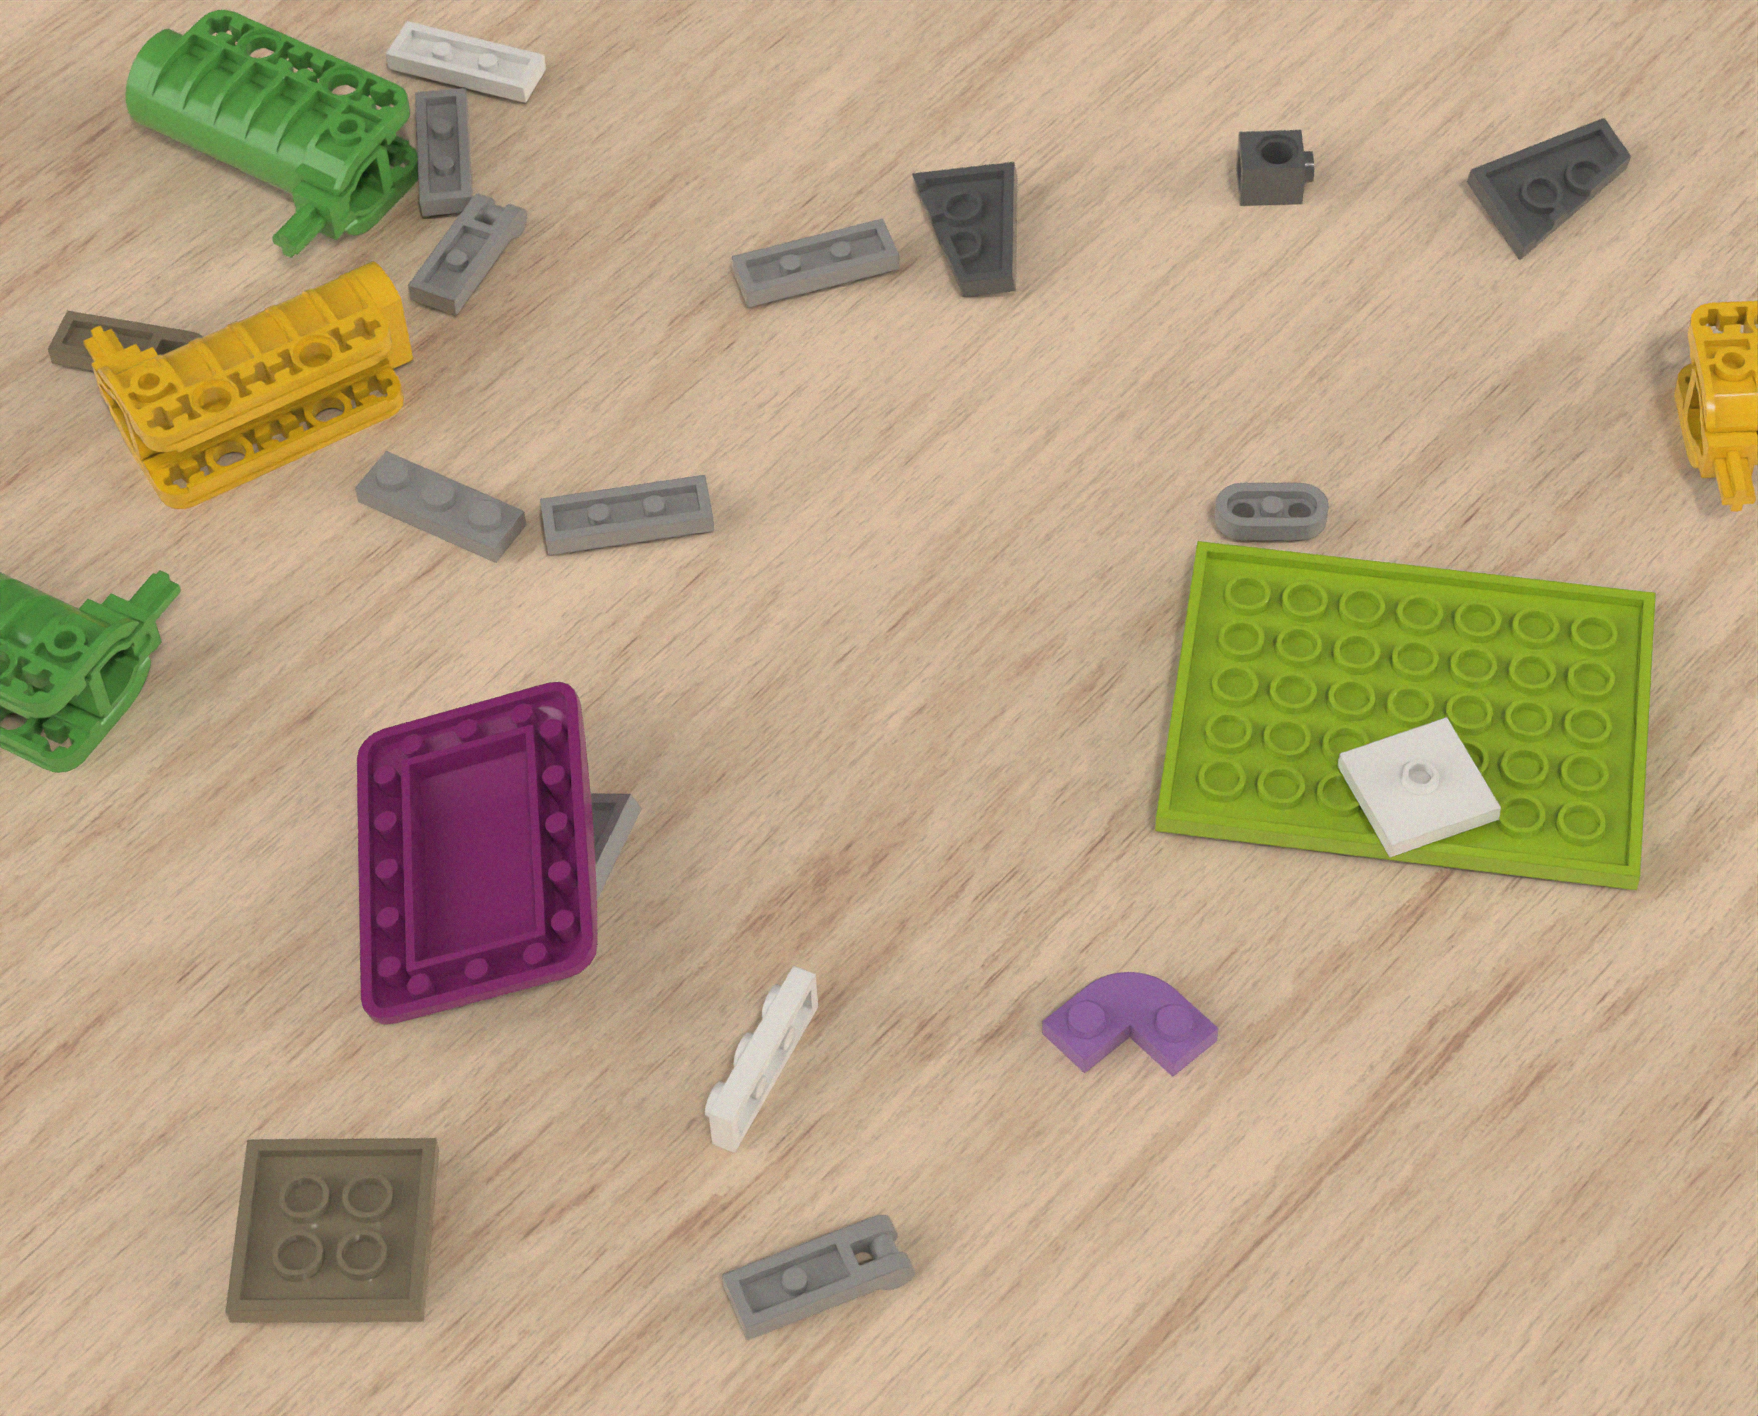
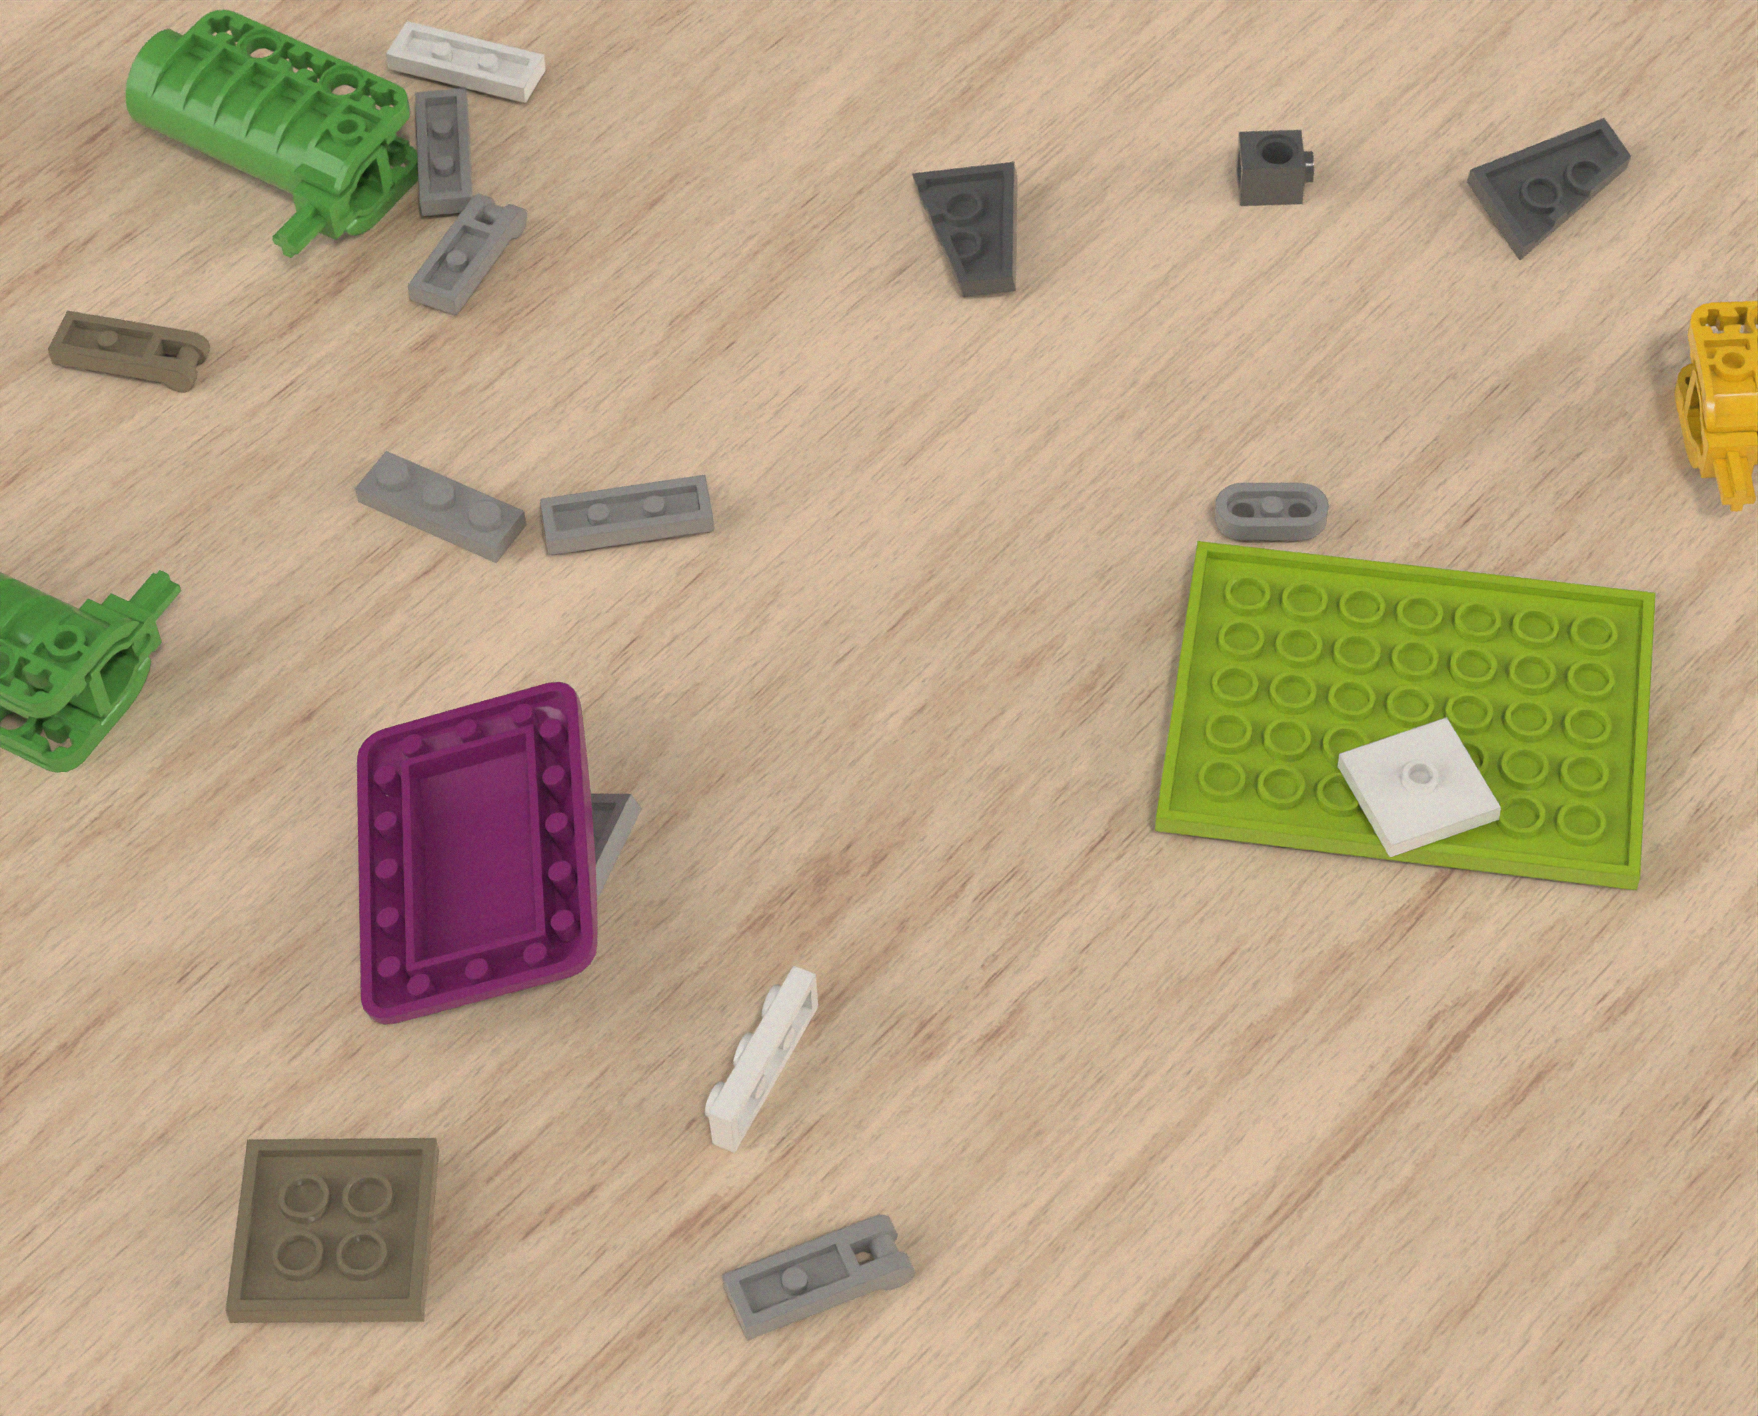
(257, 383): yellow piece -> none
(815, 262): light grey plate -> none
(1133, 1008): medium lavender plate -> none

